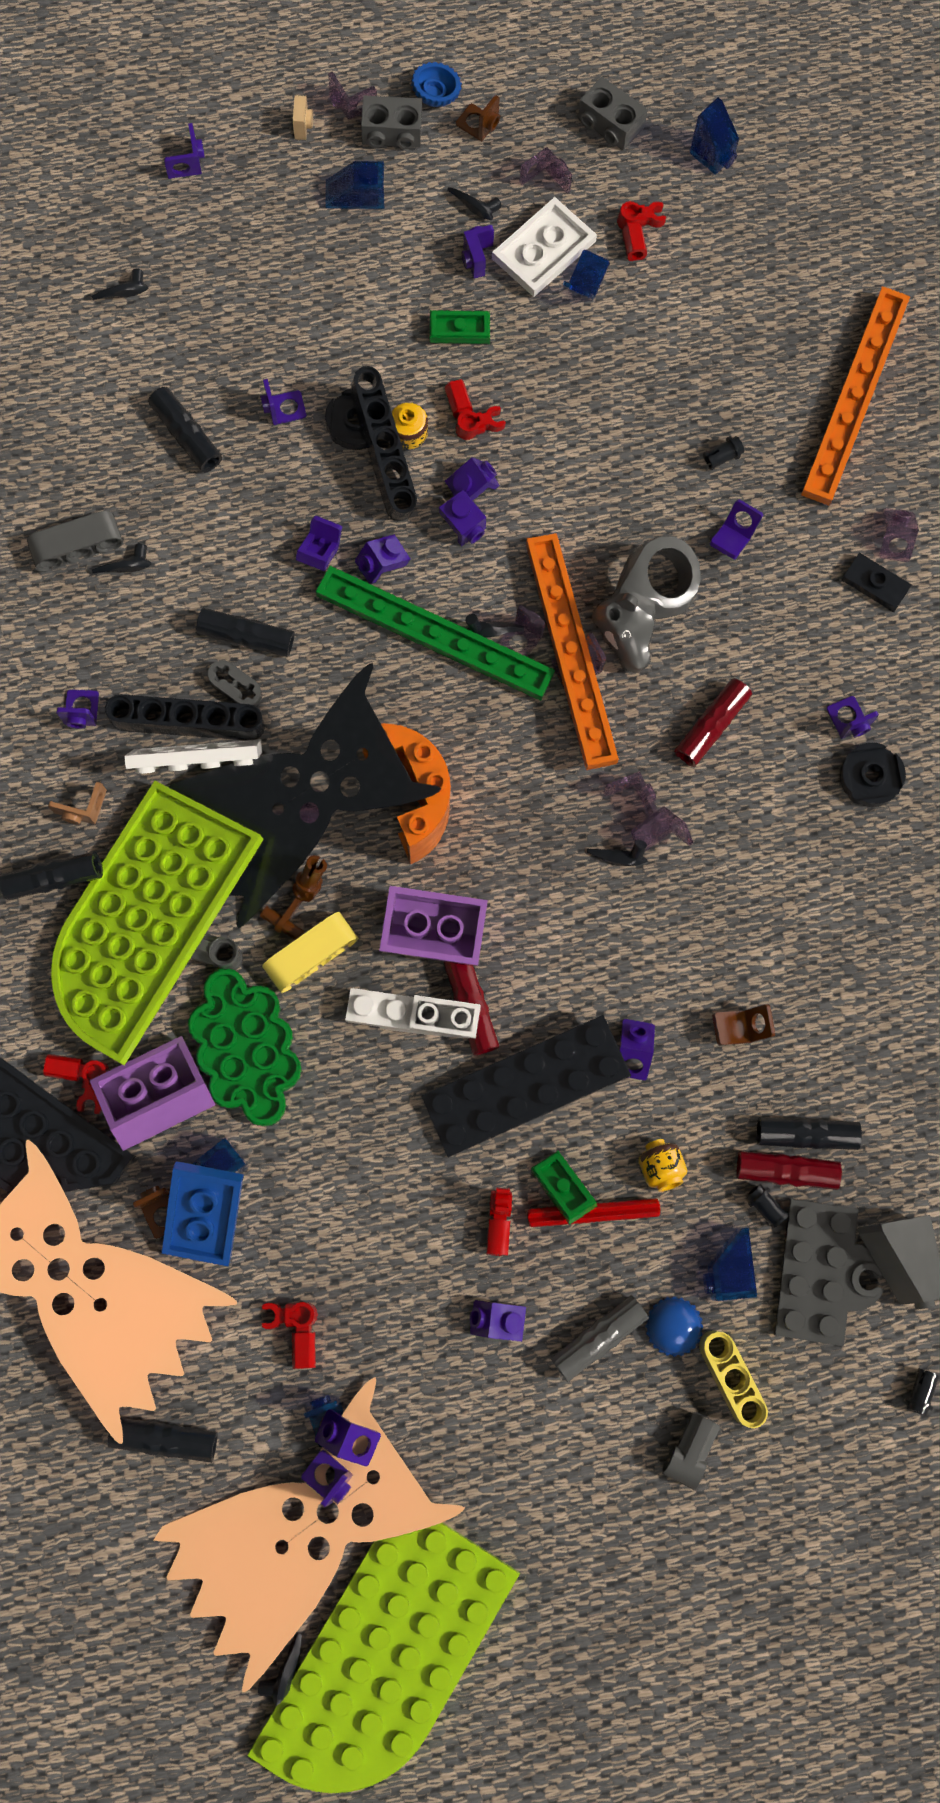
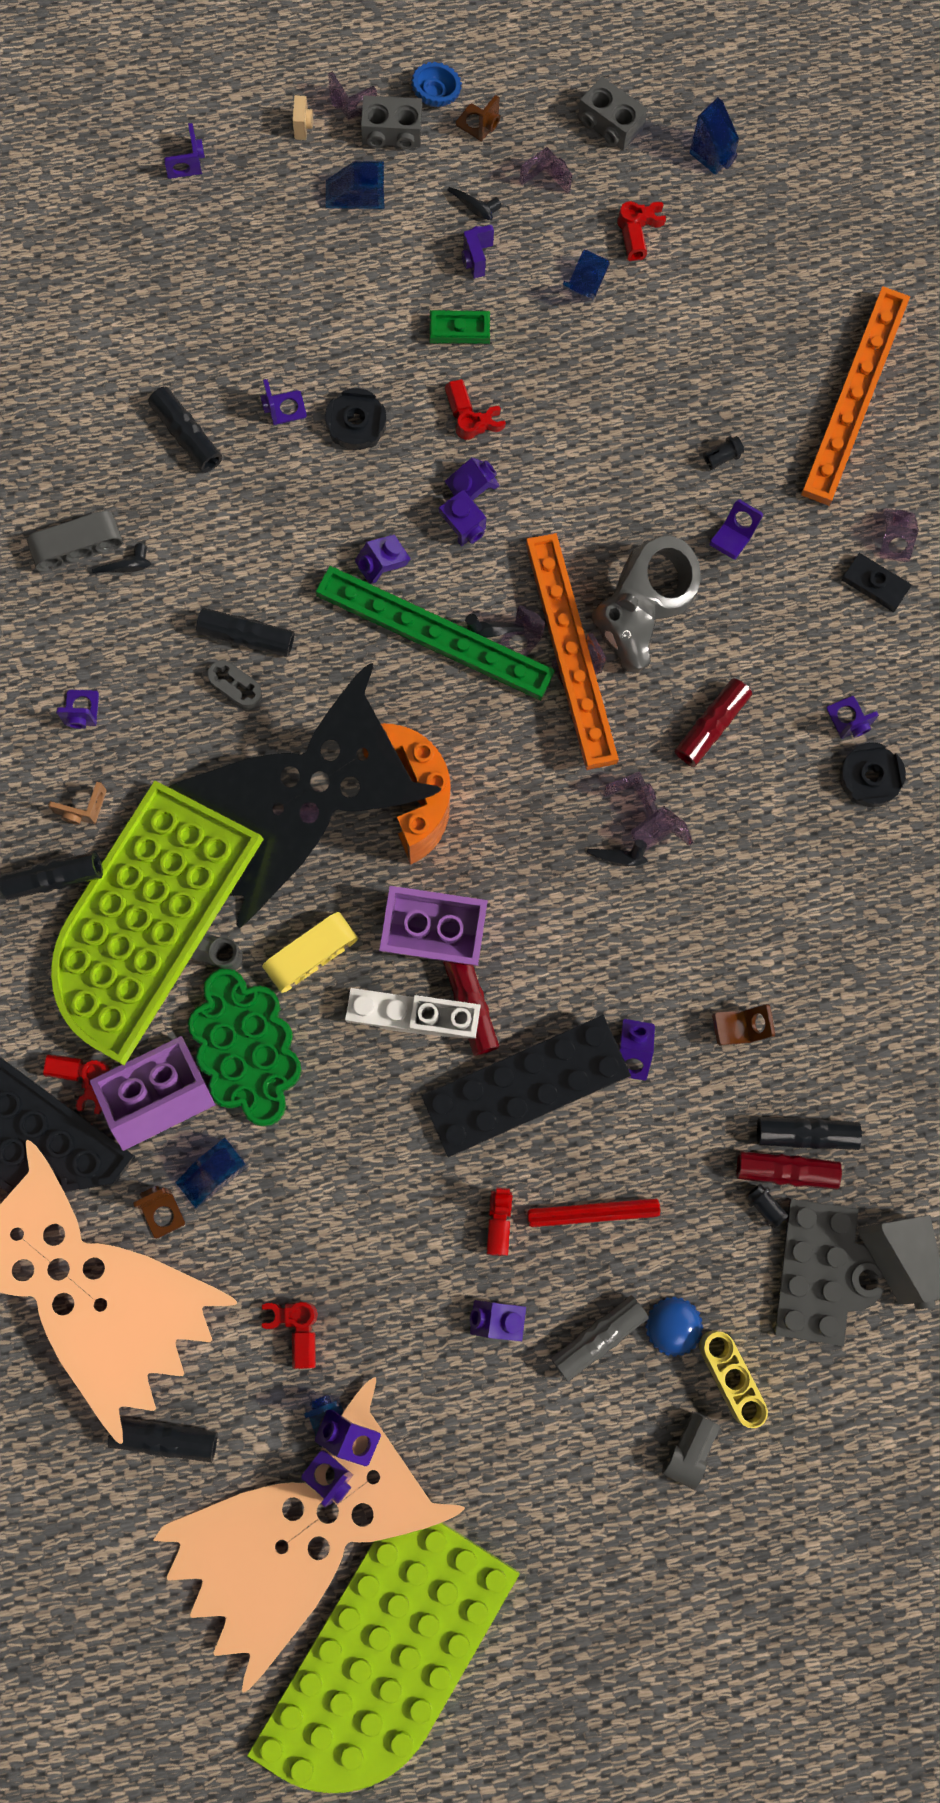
(126, 289): black bar -> none
(173, 708): black beam -> none
(180, 757): white plate -> none
(202, 1213): blue plate -> none
(279, 1689): black bar -> none
(305, 888): reddish brown pin -> none
(320, 543): dark purple bracket -> none
(383, 429): black beam -> none
(410, 424): yellow head -> none
(544, 246): white plate -> none
(563, 1187): green plate -> none
(662, 1165): yellow head -> none
(732, 1270): clear blue slope -> none
(922, 1392): black pin -> none

